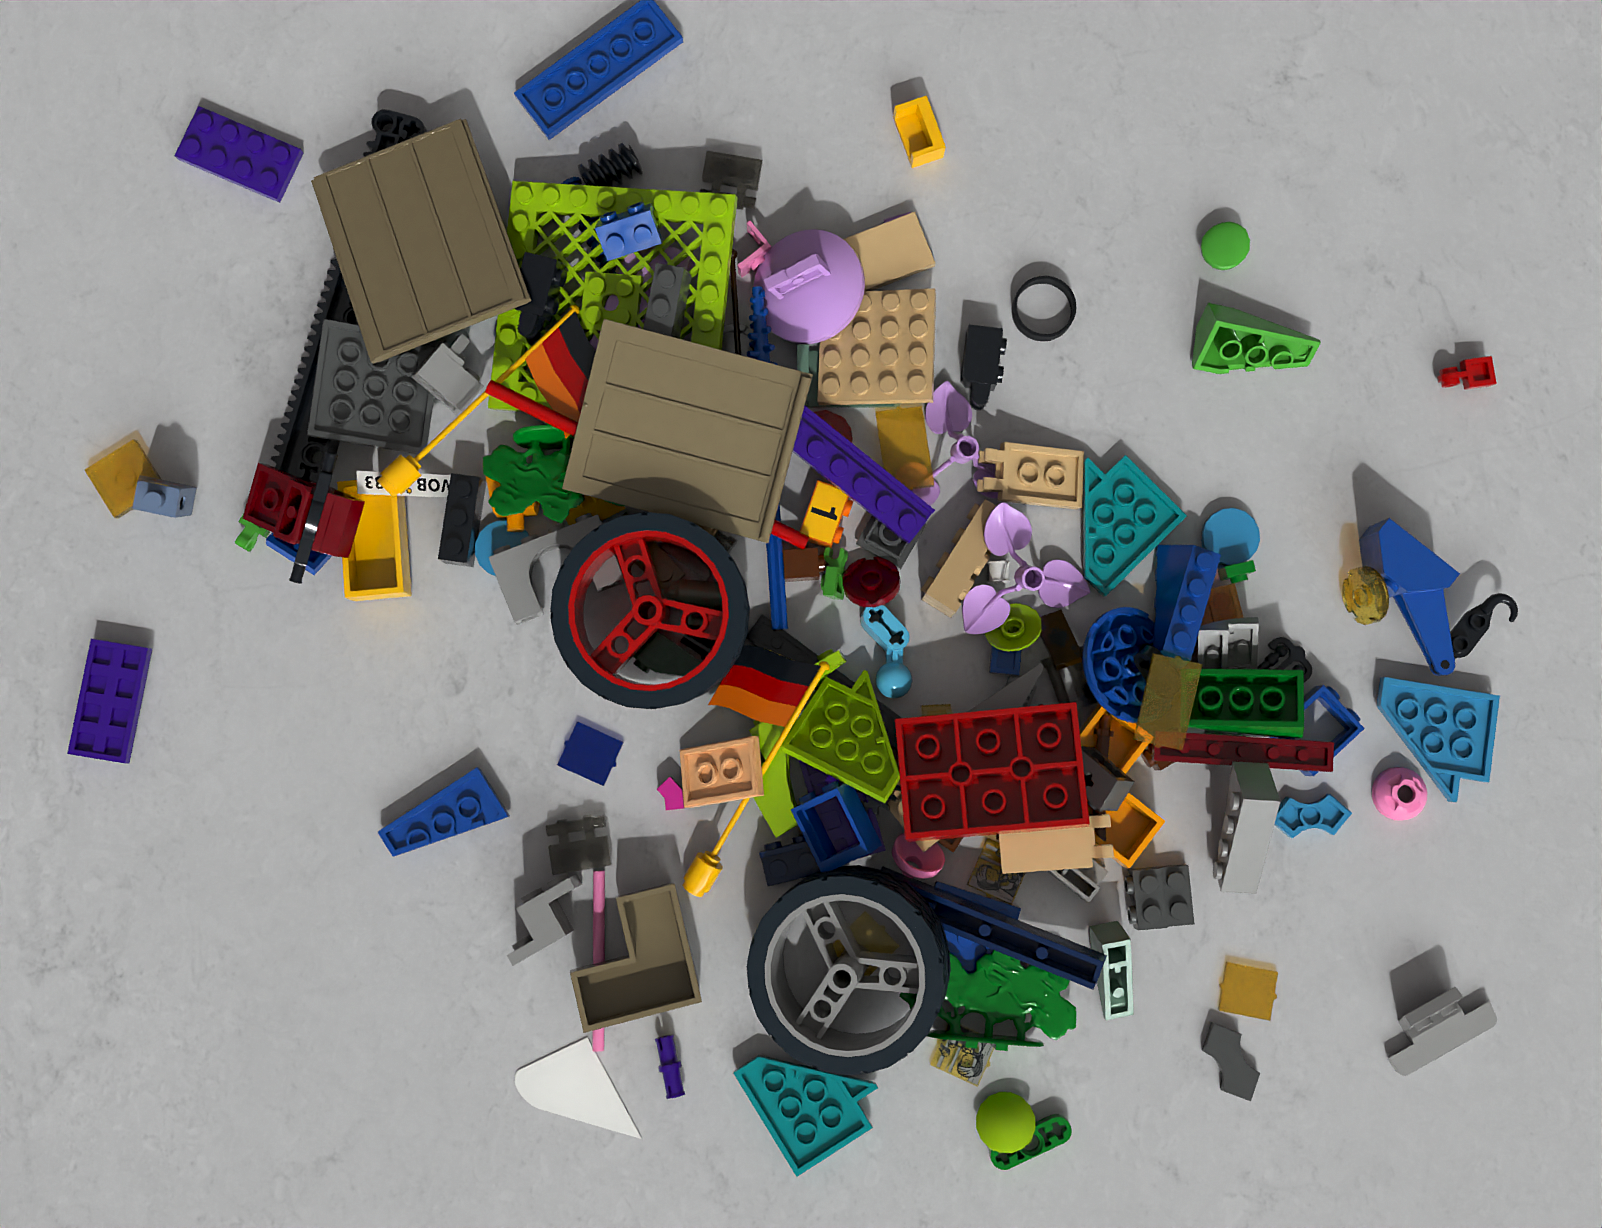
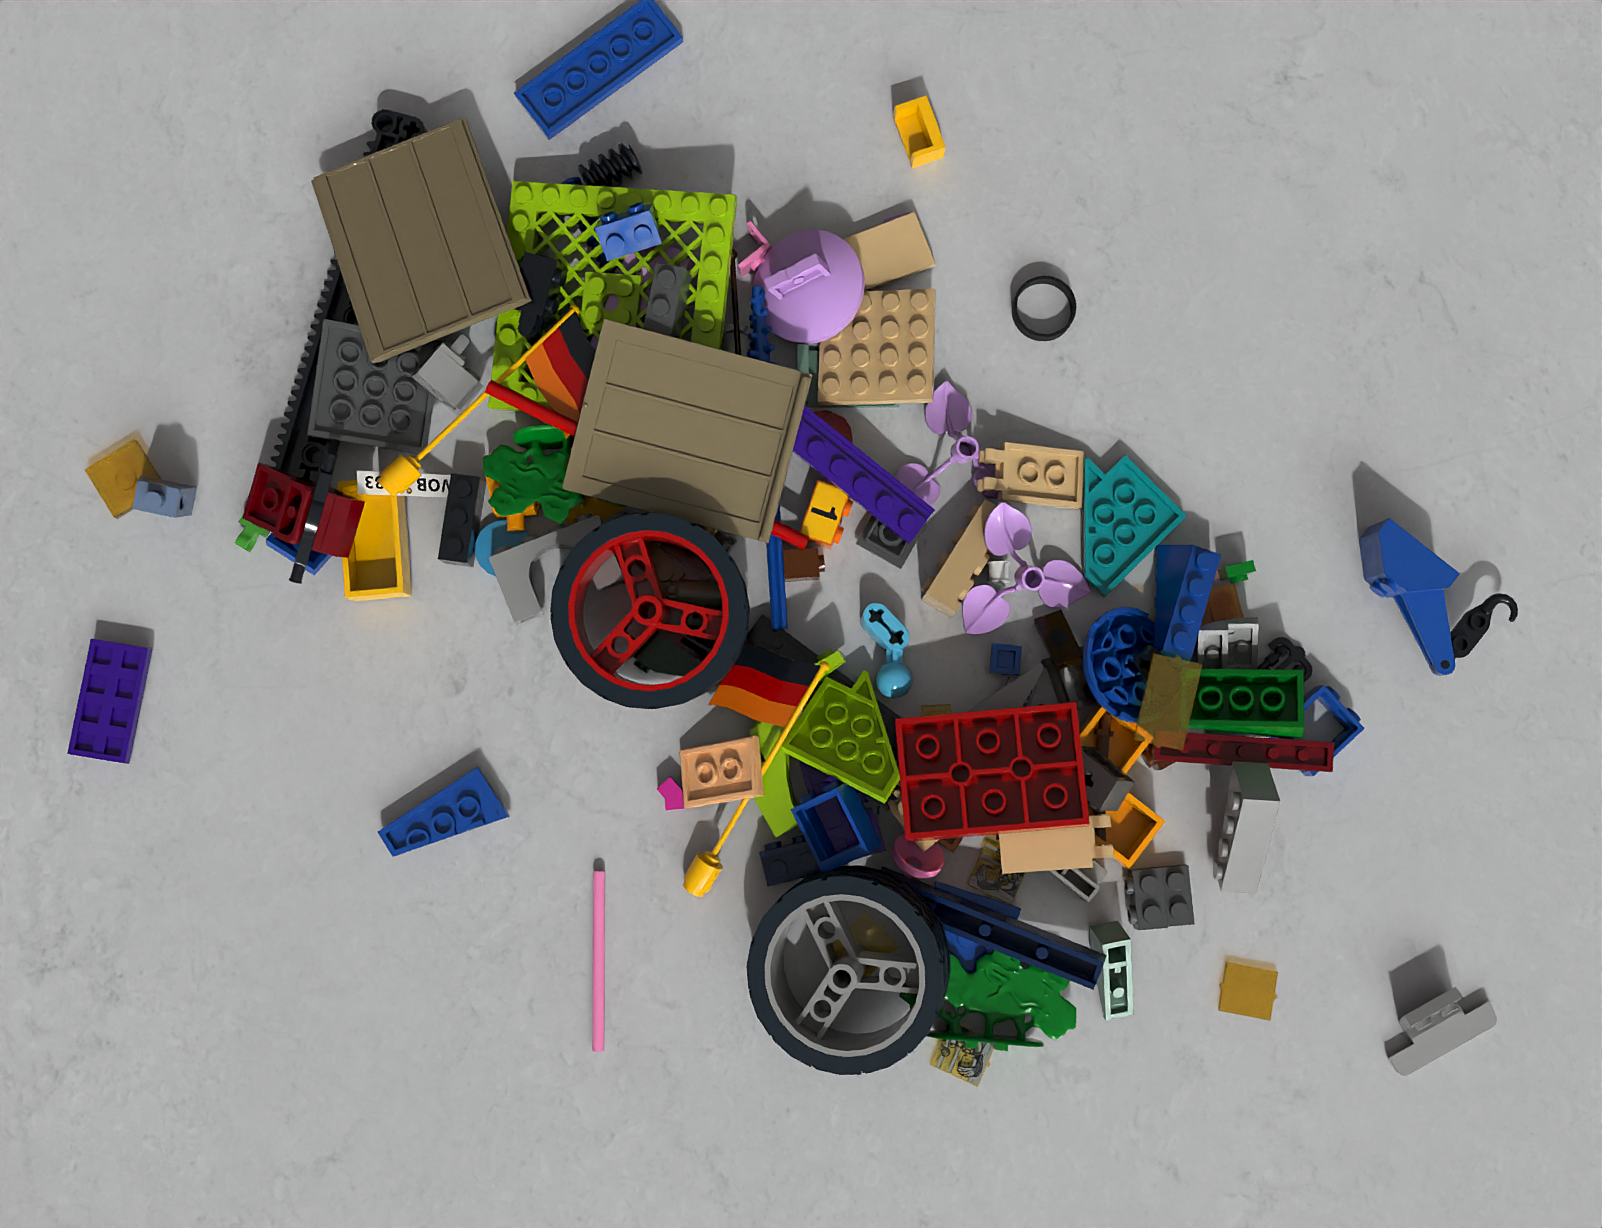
(239, 154): dark purple plate -> none
(543, 917): light grey bracket -> none
(575, 1087): white sticker -> none
(579, 854): clear smoke plate -> none
(590, 753): clear blue piece -> none
(654, 974): dark tan piece -> none
(670, 1066): dark purple pin -> none
(735, 172): clear smoke plate -> none
(805, 1108): teal wing -> none
(833, 579): bright green plate -> none
(871, 582): dark red tile -> none
(905, 446): clear yellow piece -> none
(981, 362): black hinge -> none
(1005, 1122): lime dish -> none
(1022, 621): lime dish -> none
(1054, 1141): green beam -> none
(1225, 245): bright green piece -> none
(1225, 1049): dark grey tile -> none
(1232, 535): dark azure tile -> none
(1239, 340): bright green wedge -> none
(1323, 814): dark azure tile -> none
(1365, 595): clear yellow tile -> none
(1386, 798): bright pink piece -> none
(1443, 728): dark azure wing -> none
(1474, 373): red plate -> none

